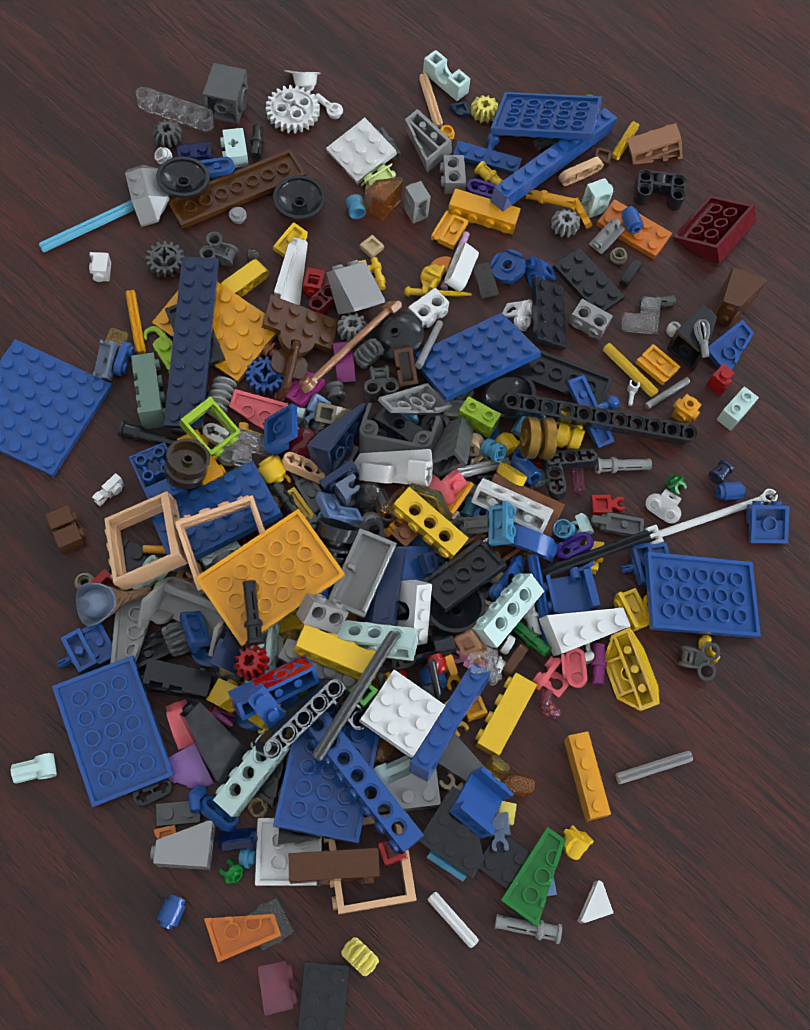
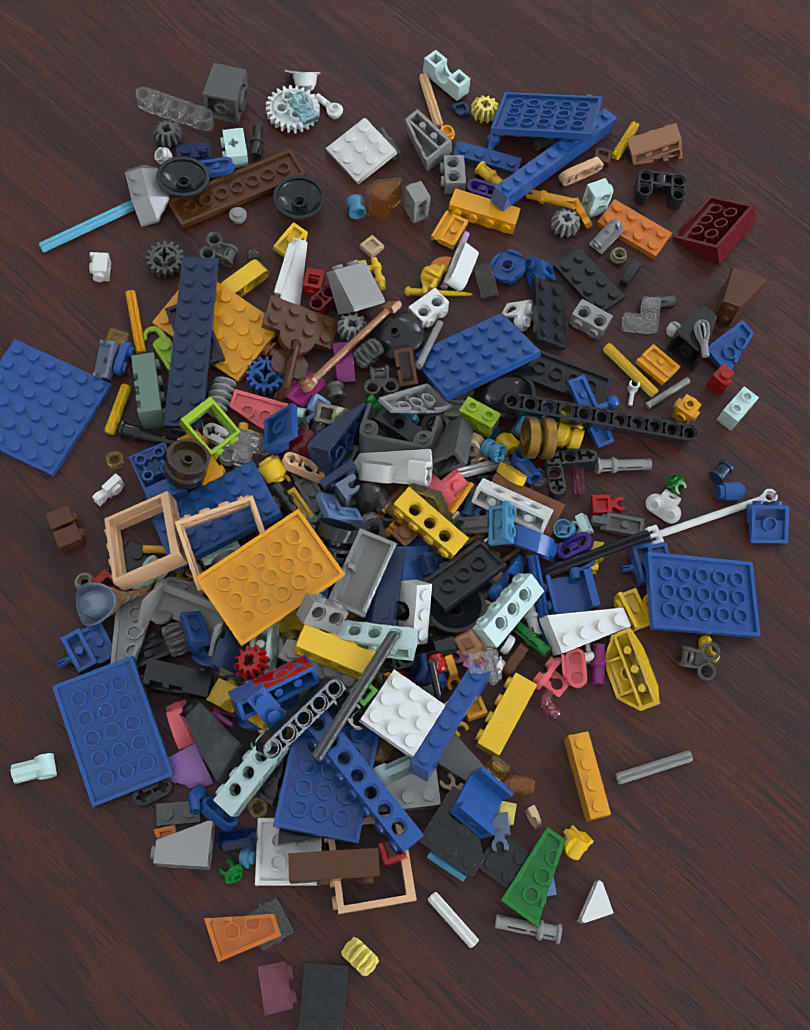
(118, 409): none -> yellow axle
(118, 465): none -> clear yellow bush
(171, 911): blue brick -> none
(253, 623): black pin -> none
(303, 107): none -> clear light blue plate
(371, 399): none -> green plate
(382, 173): yellowish green hinge -> none
(419, 670): none -> dark blue slope
(533, 817): none -> tan tile
(632, 220): blue brick -> none

